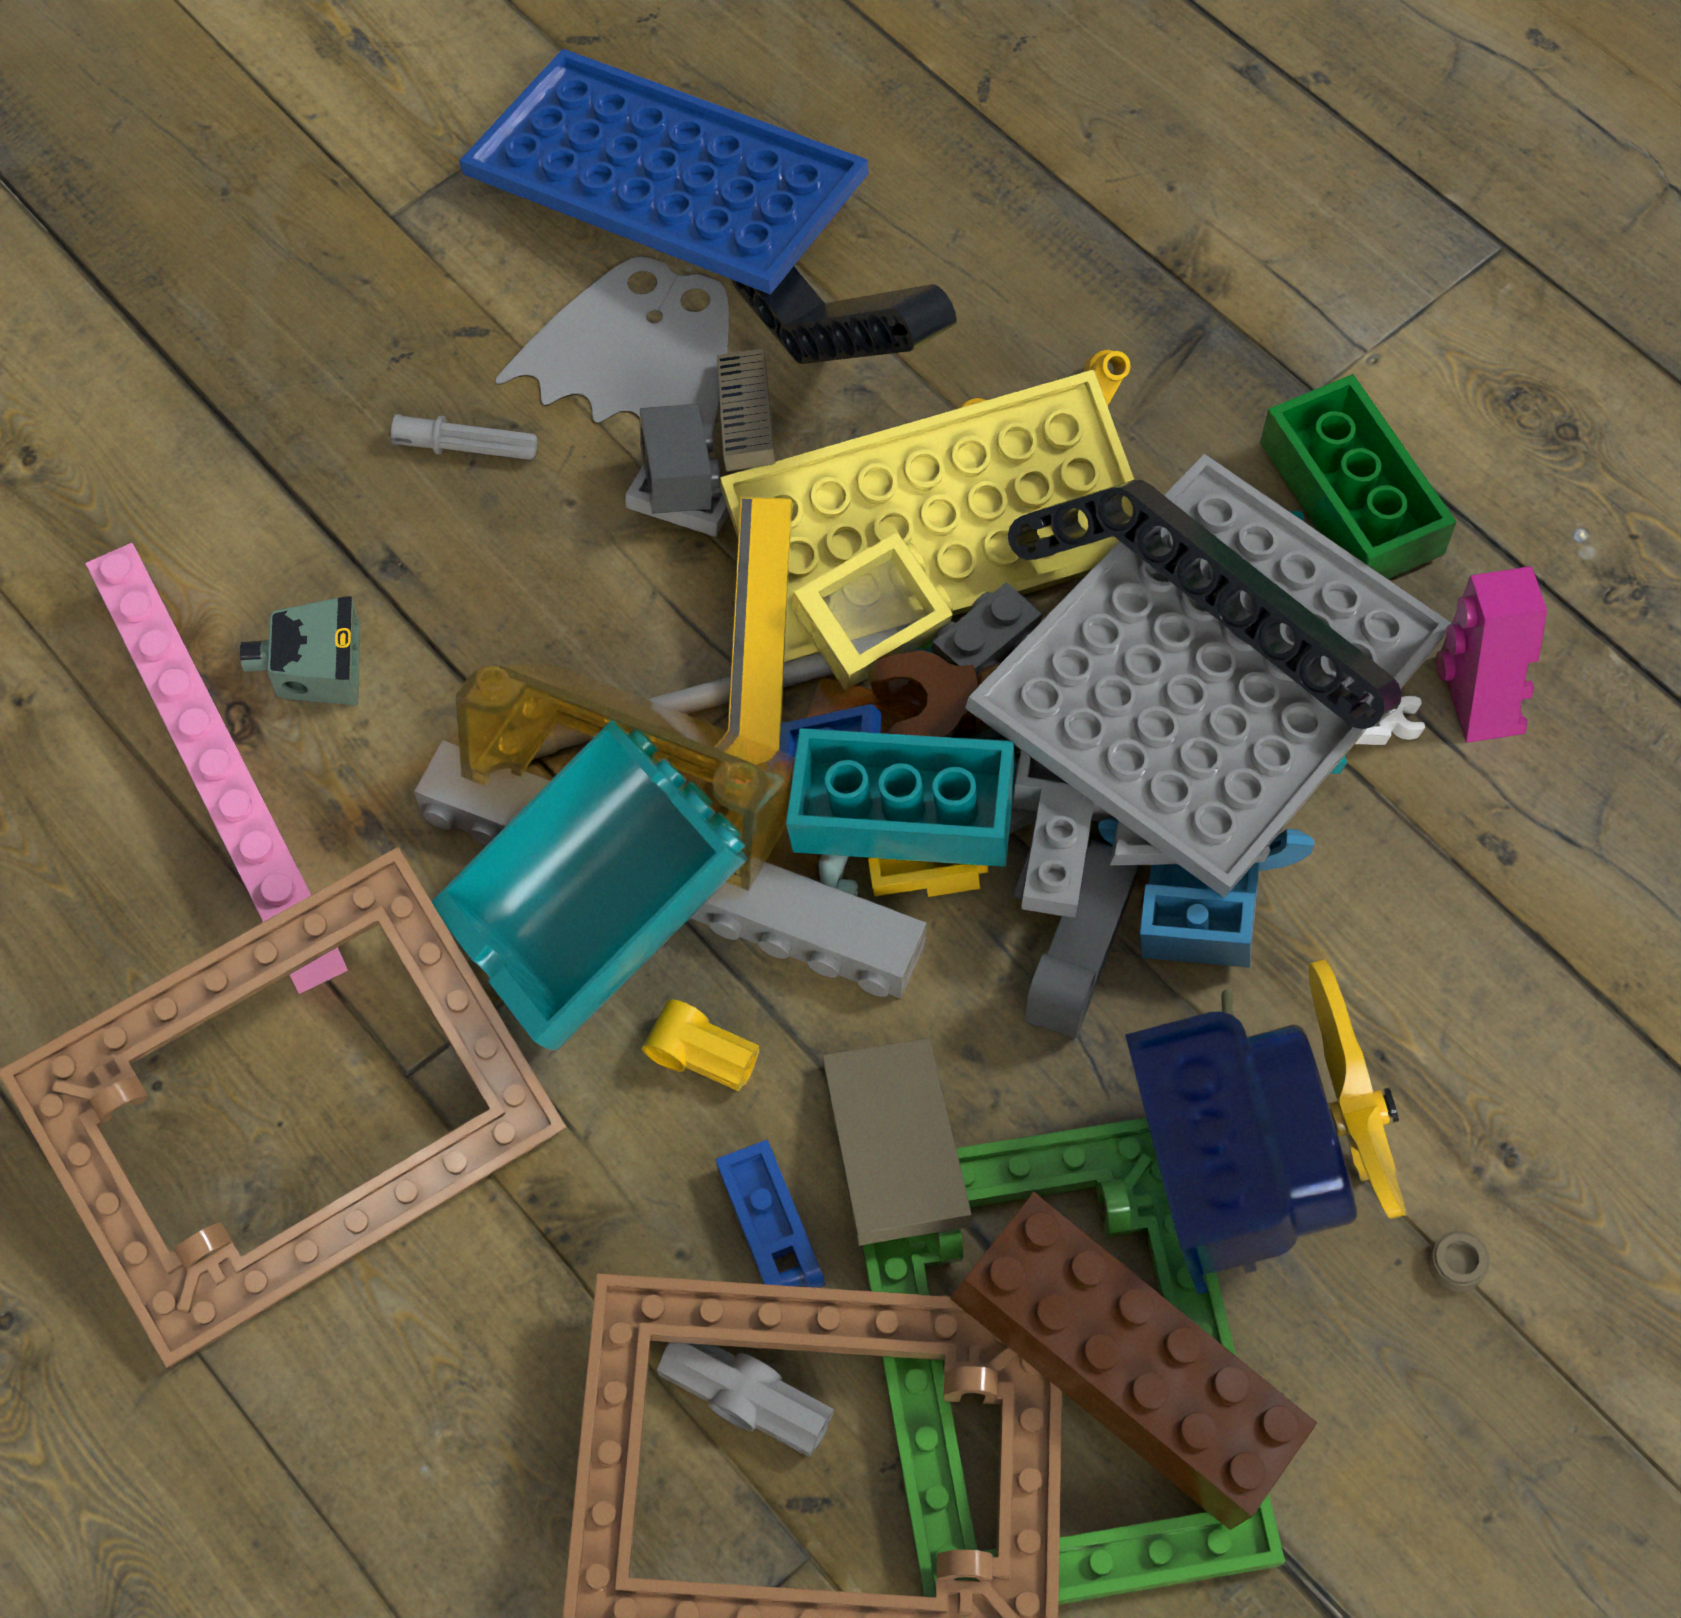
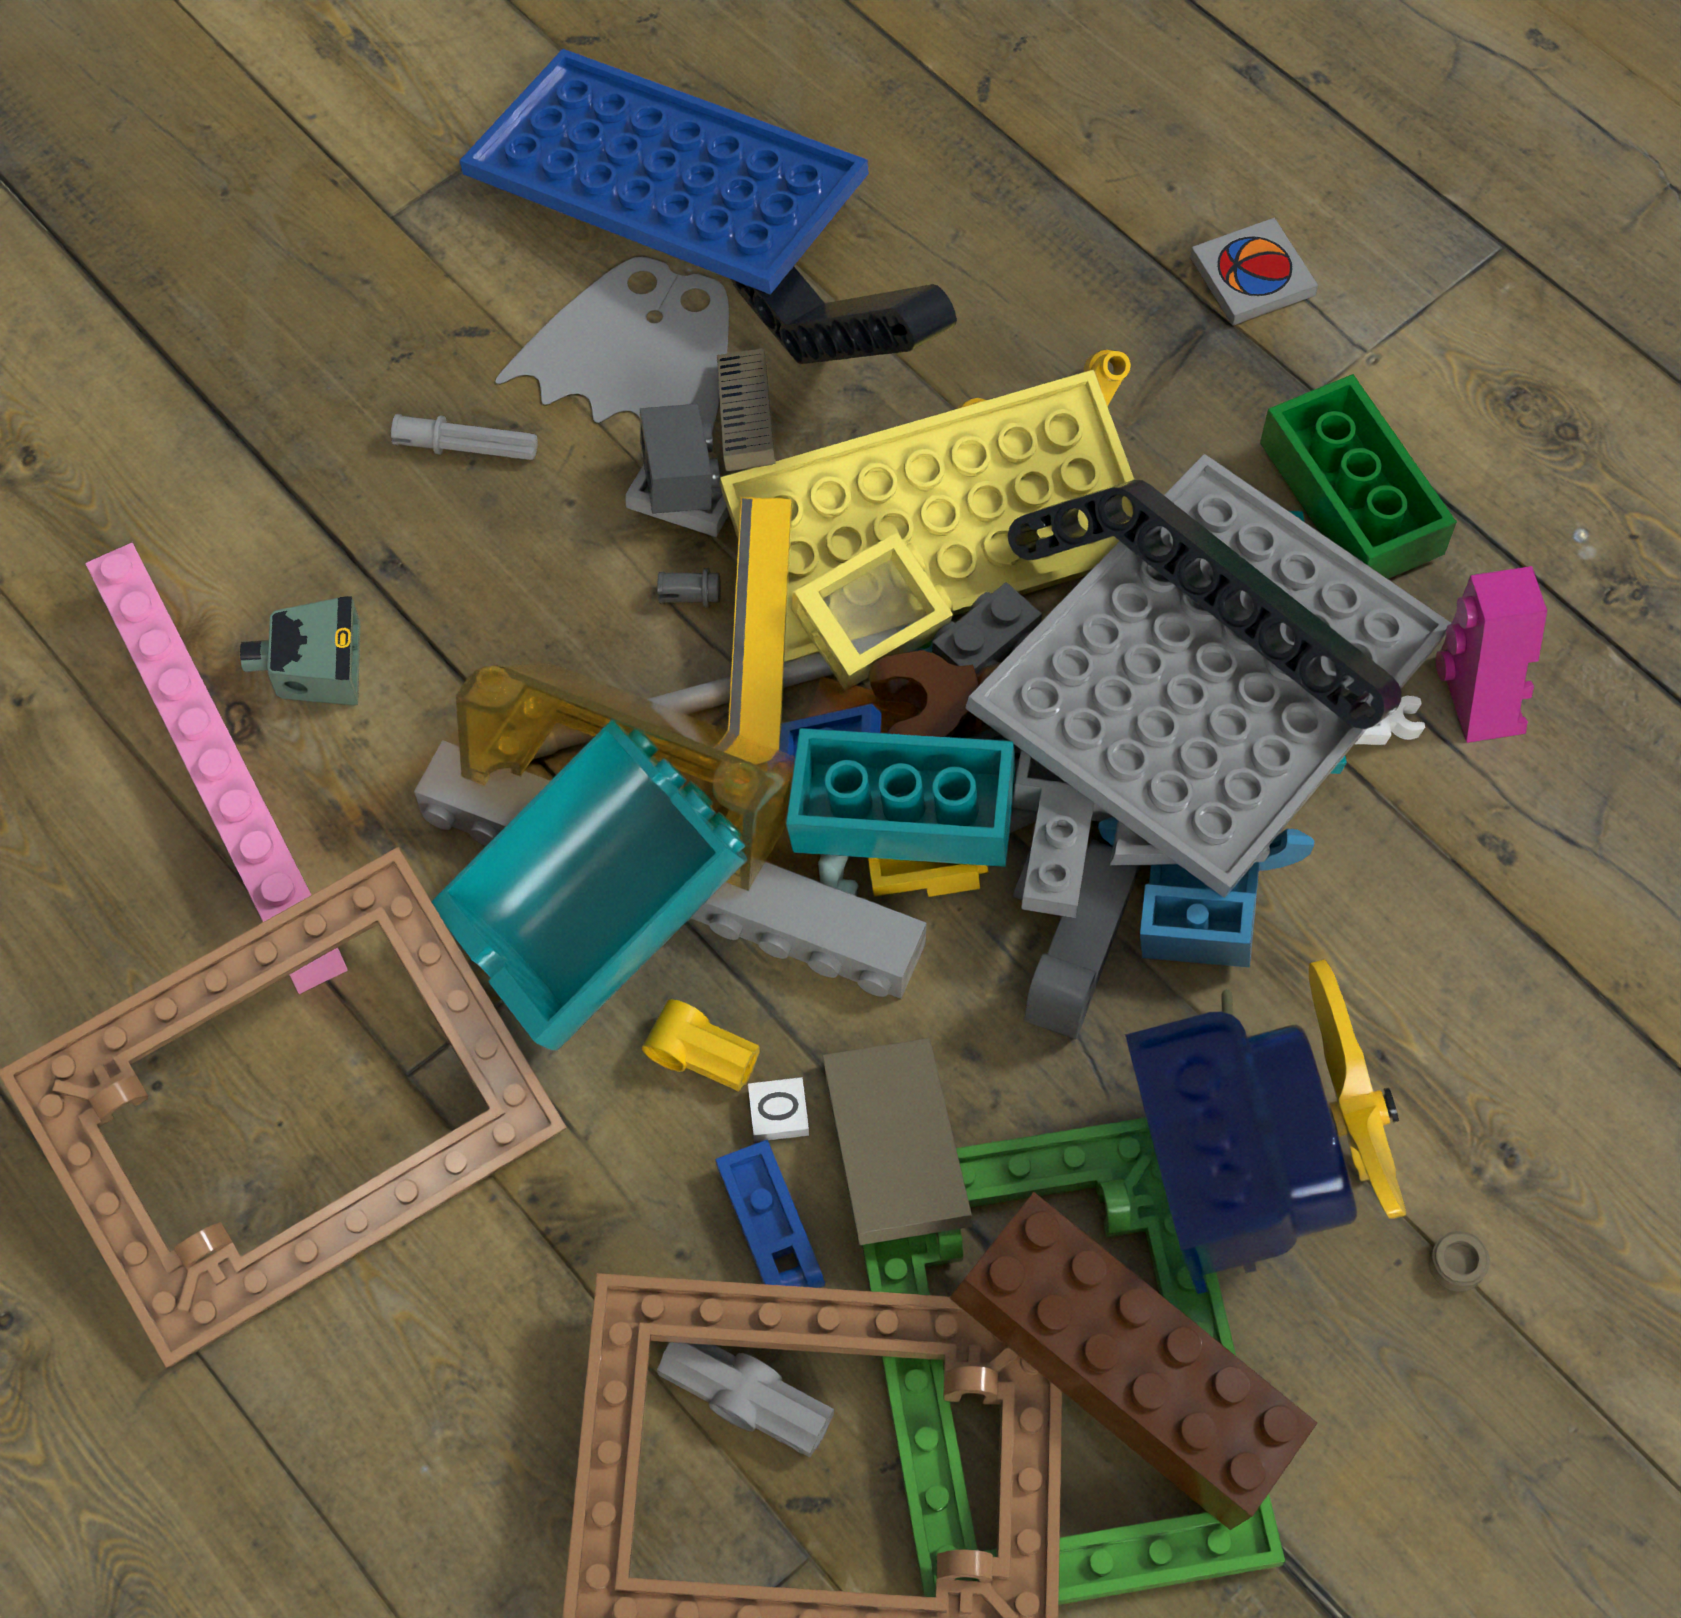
(689, 587): none -> dark grey pin
(778, 1109): none -> white tile
(1253, 271): none -> tile

